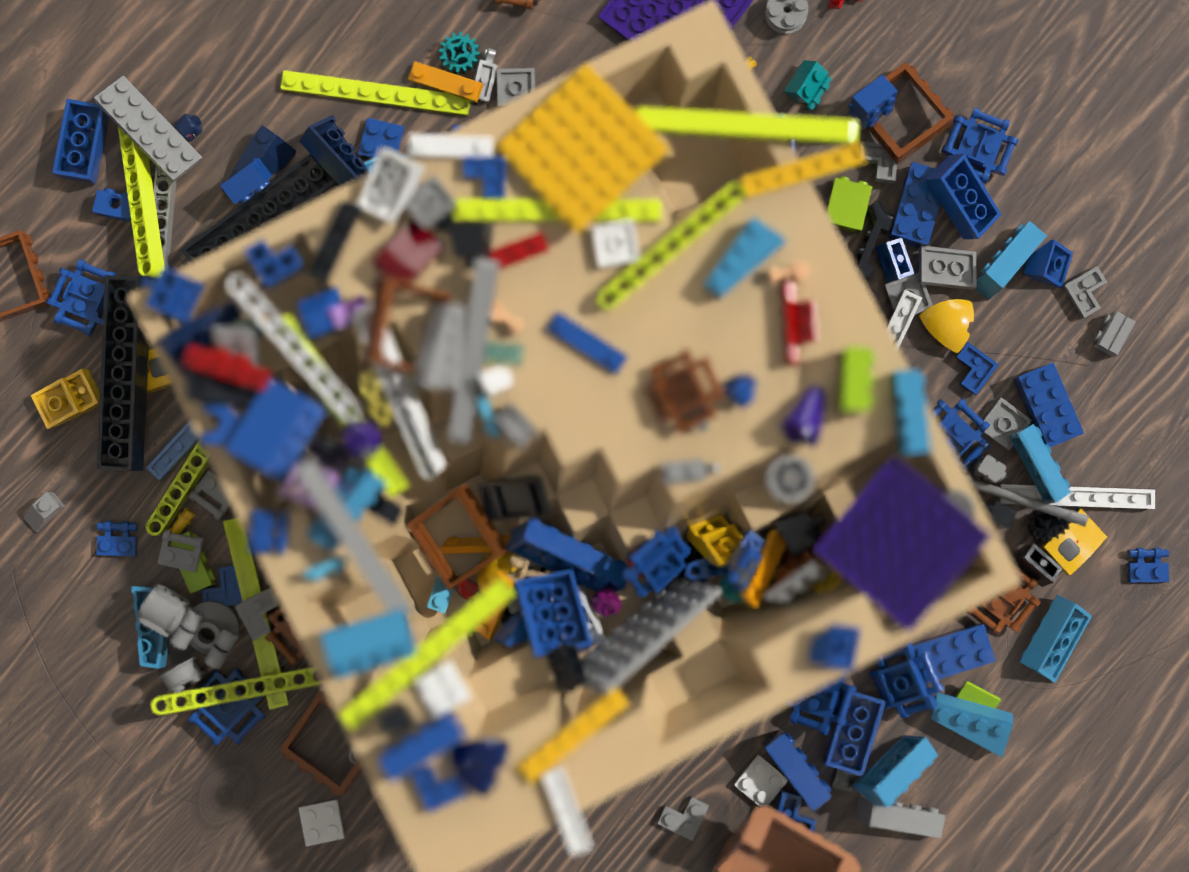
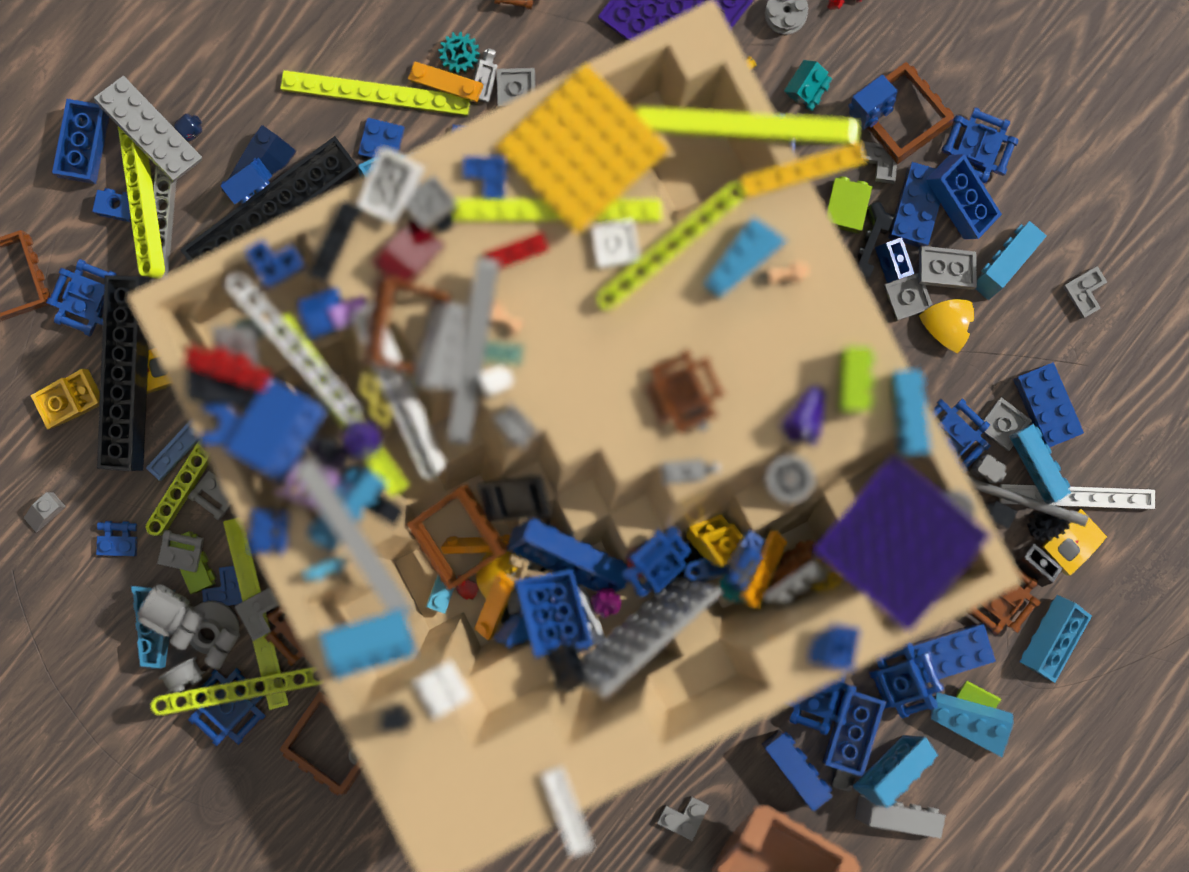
(174, 294): blue plate -> none
(183, 520): yellow pin -> none
(197, 333): dark blue wedge -> none
(321, 822): white plate -> none
(333, 152): dark blue wedge -> none
(423, 747): blue brick -> none
(427, 654): neon yellow plate -> none
(434, 793): blue plate -> none
(450, 146): white plate -> none
(472, 241): black torso -> none
(479, 762): clear blue brick -> none
(484, 409): medium azure plate -> none
(573, 735): yellow plate -> none
(587, 343): blue plate -> none
(740, 389): blue piece -> none
(761, 781): white plate -> none
(789, 804): blue brick -> none
(800, 322): red bracket -> none
(800, 530): black torso -> none
(903, 315): white plate -> none
(980, 368): blue plate -> none
(1049, 264): blue slope -> none
(1114, 333): light grey brick -> none
(1148, 571): blue plate -> none

